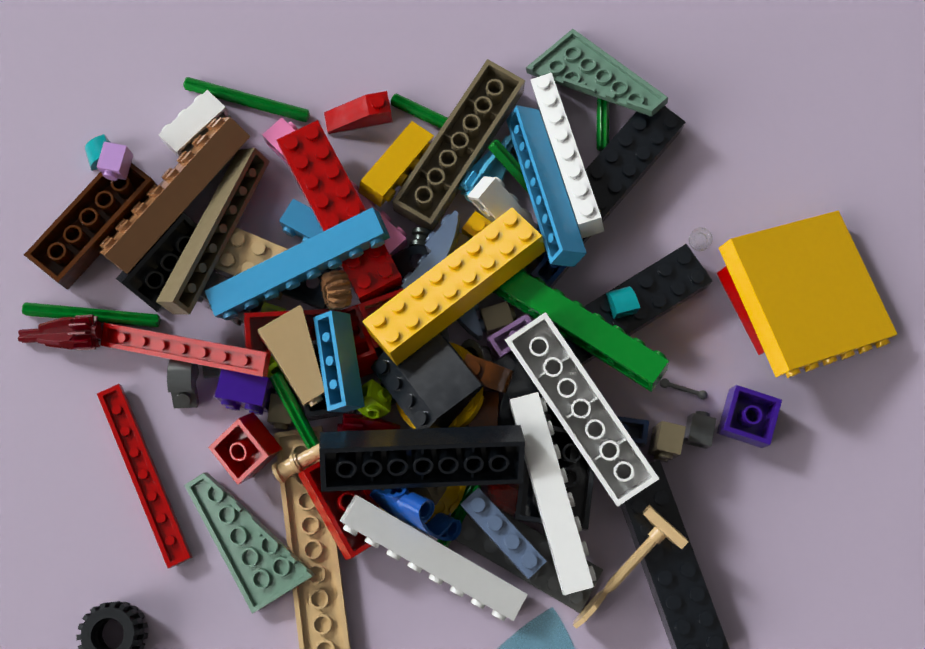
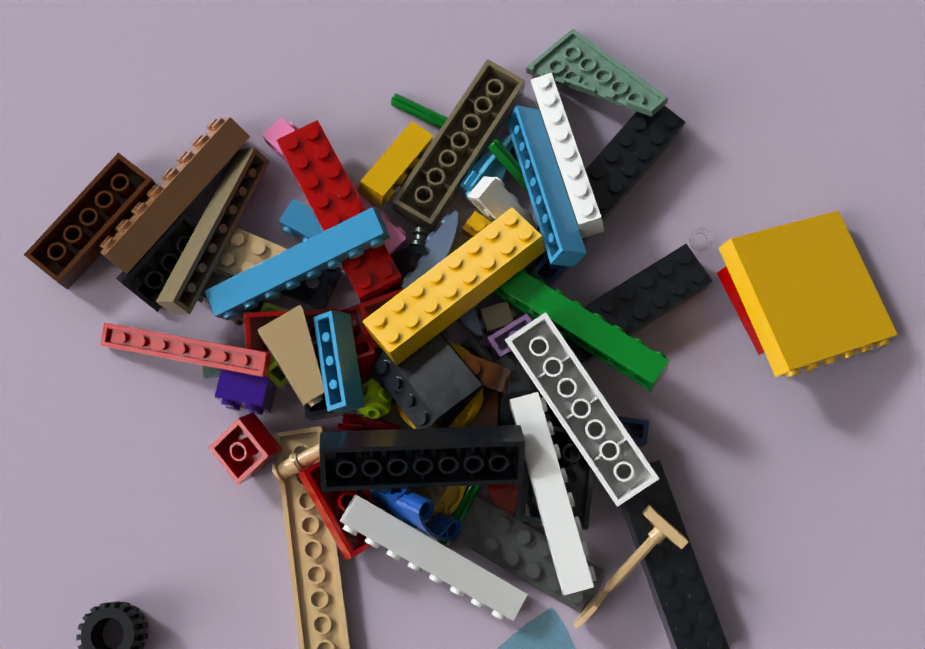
(75, 332): dark red piece -> none
(93, 150): teal brick -> none
(104, 316): green axle -> none
(114, 161): lavender brick -> none
(144, 476): red plate -> none
(182, 383): dark grey brick -> none
(192, 122): white brick -> none
(247, 99): green axle -> none
(253, 555): sand green wing -> none
(278, 414): dark tan brick -> none
(294, 410): green axle -> none
(336, 289): medium nougat gear -> none
(359, 113): red slope -> none
(503, 533): sand blue brick -> none
(602, 136): green axle -> none
(623, 302): teal brick -> none
(664, 383): dark grey hinge -> none
(666, 441): dark tan brick -> none
(699, 430): dark grey brick -> none
(749, 416): dark purple brick -> none

